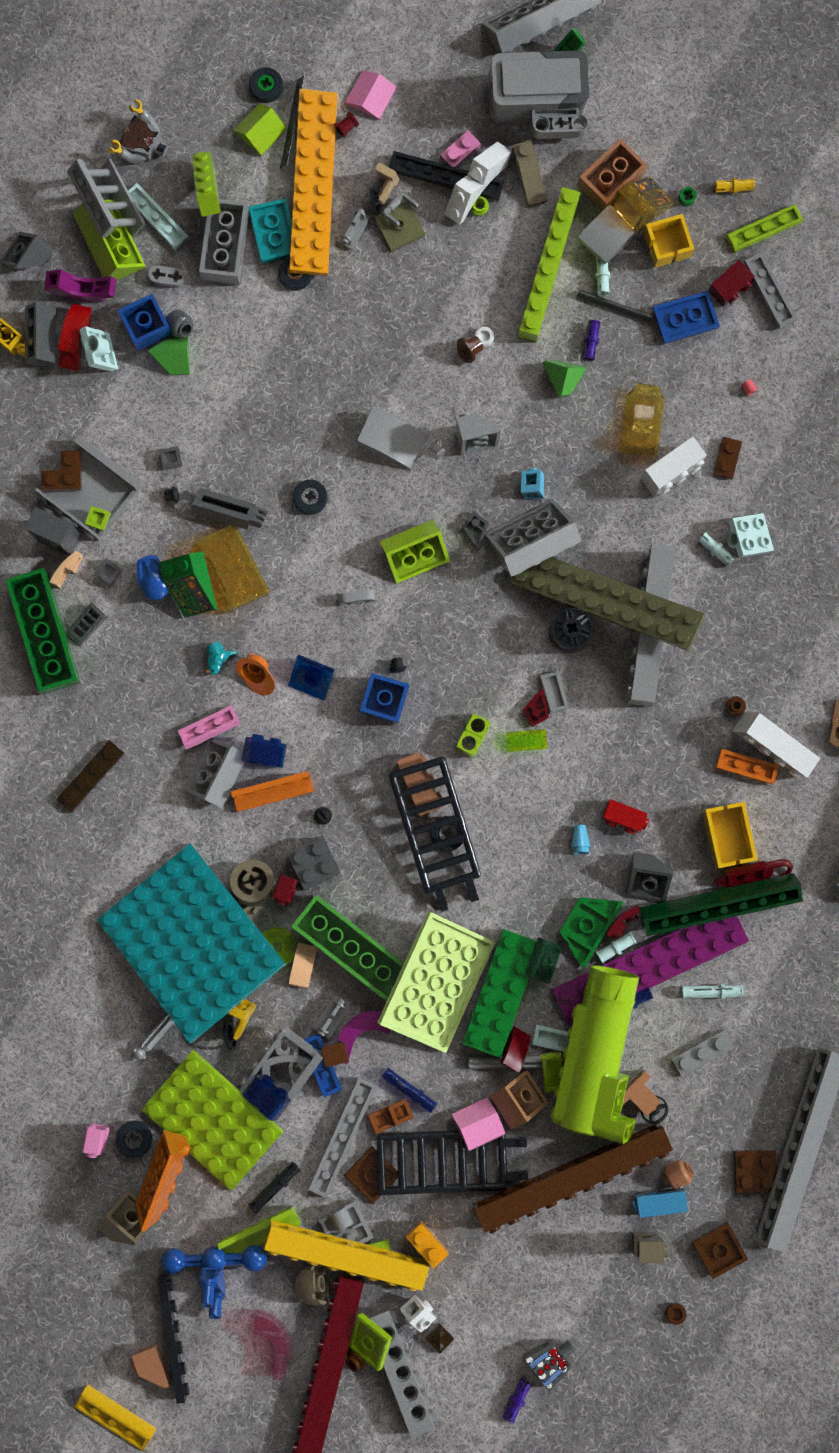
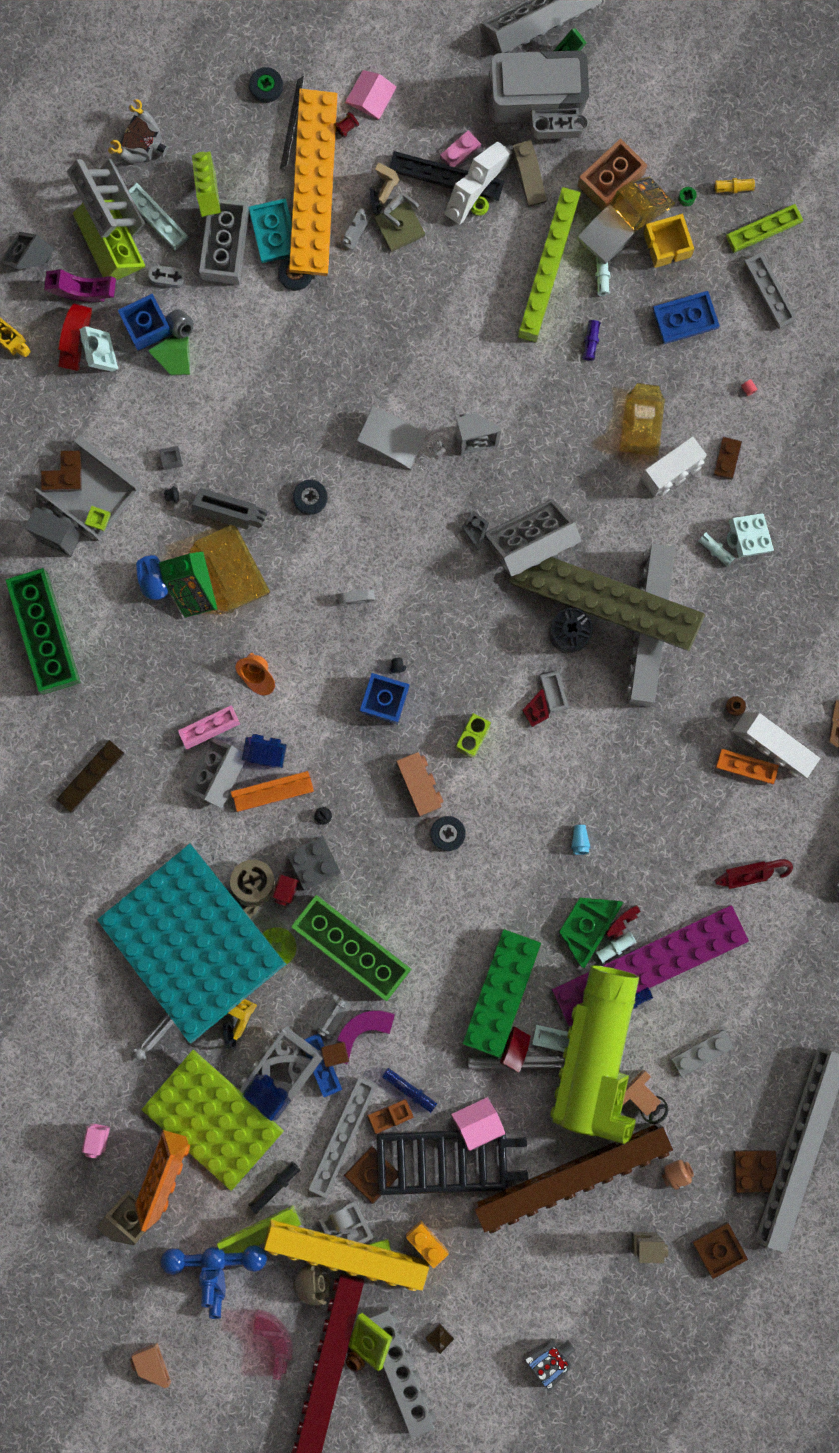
(40, 334): dark grey brick -> none
(69, 564): light nougat slope -> none
(81, 619): dark grey slope -> none
(108, 571): flat silver plate -> none
(115, 1417): yellow slope -> none
(128, 1148): black bush -> none
(175, 1347): black plate -> none
(217, 657): teal animal -> none
(260, 128): lime slope -> none
(303, 965): light nougat slope -> none
(311, 677): clear blue slope -> none
(412, 832): black bar -> none
(415, 551): lime slope -> none
(418, 1313): white brick -> none
(436, 982): yellowish green plate -> none
(469, 348): reddish brown piece -> none
(485, 335): white tile -> none
(517, 1400): dark purple pin -> none
(519, 1099): medium nougat slope -> none
(527, 740): clear neon green plate -> none
(533, 491): medium azure brick -> none
(543, 960): clear green tile -> none
(551, 1067): lime tile -> none
(563, 376): bright green slope -> none
(614, 306): pearl dark grey bar -> none
(625, 816): red brick -> none
(648, 878): dark grey slope -> none
(660, 1203): dark azure brick -> none
(675, 1313): reddish brown tile -> none
(721, 904): dark green brick -> none
(722, 991): light aqua pin -> none
(729, 835): yellow piece -> none
(731, 283): dark red brick -> none

